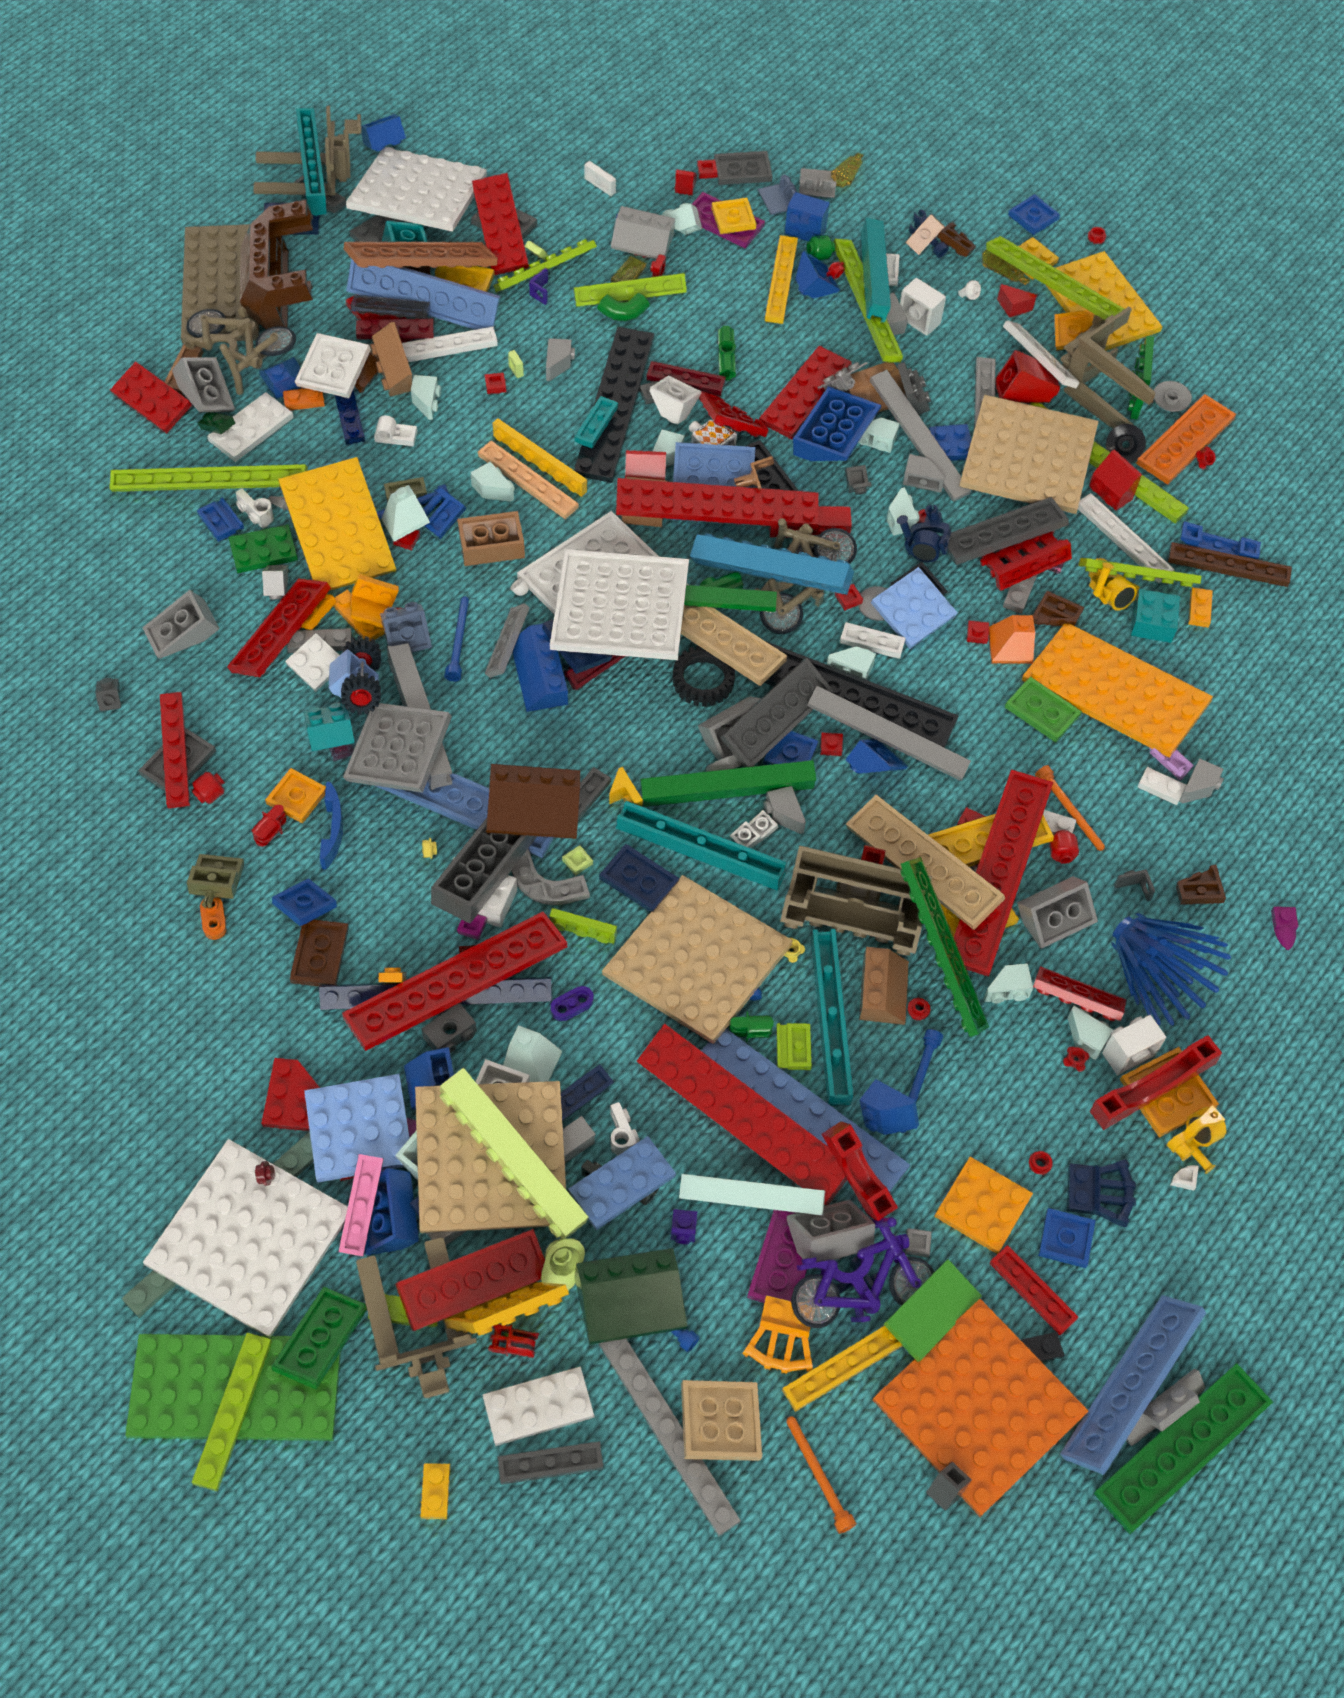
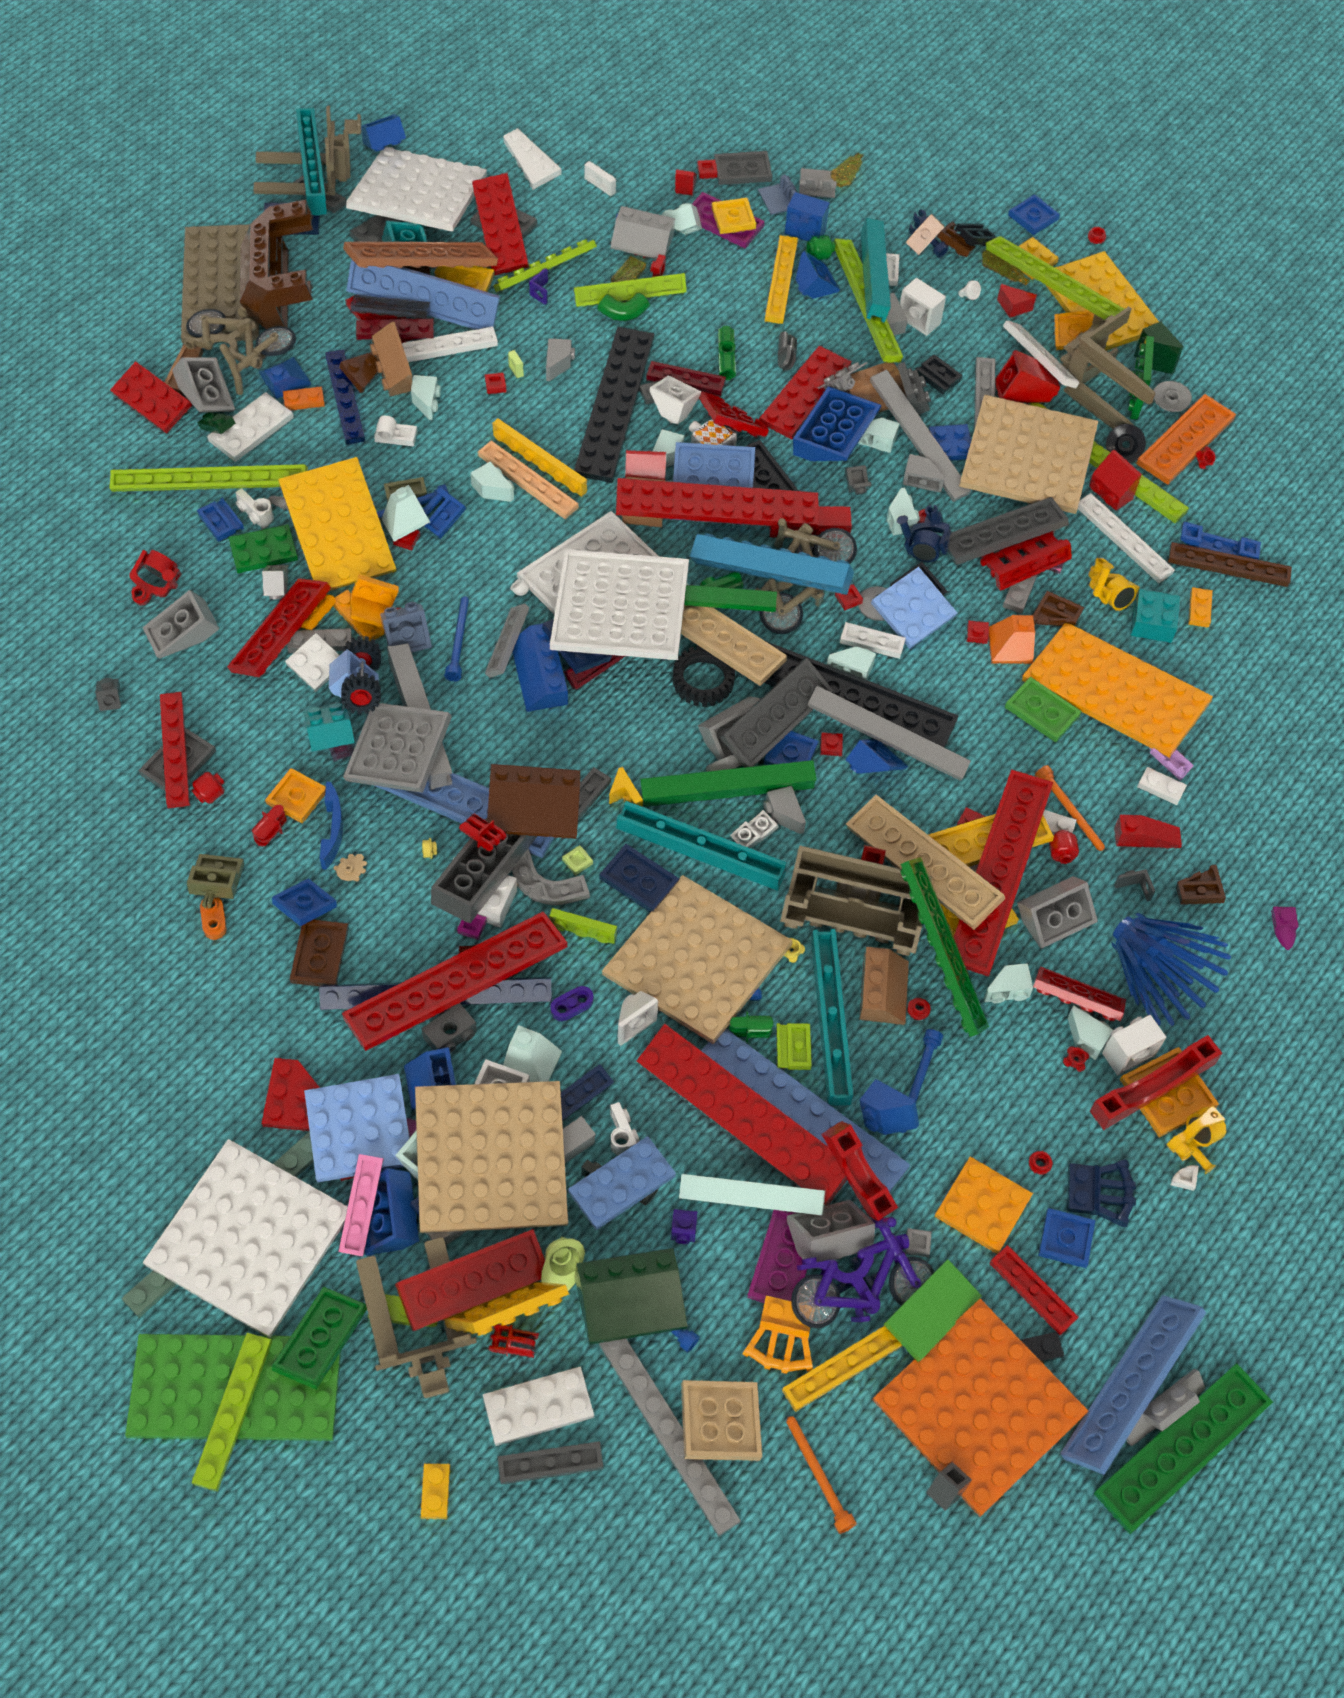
(161, 567): none -> red piece
(264, 1173): dark red plate -> none
(332, 365): white plate -> none
(351, 868): none -> tan piece
(392, 974): light orange plate -> none
(483, 832): none -> red arm
(491, 538): medium nougat slope -> none
(513, 1154): yellowish green brick -> none
(533, 161): none -> white wing
(536, 250): yellowish green tile -> none
(596, 422): teal plate -> none
(636, 1014): none -> white slope
(752, 478): medium nougat bracket -> none
(786, 351): none -> dark grey arm
(836, 270): red plate -> none
(939, 374): none -> black plate
(975, 234): none -> black plate
(1146, 832): none -> red slope
(1148, 574): lime plate -> none
(1165, 350): none -> dark green slope
(1202, 781): light grey slope -> none

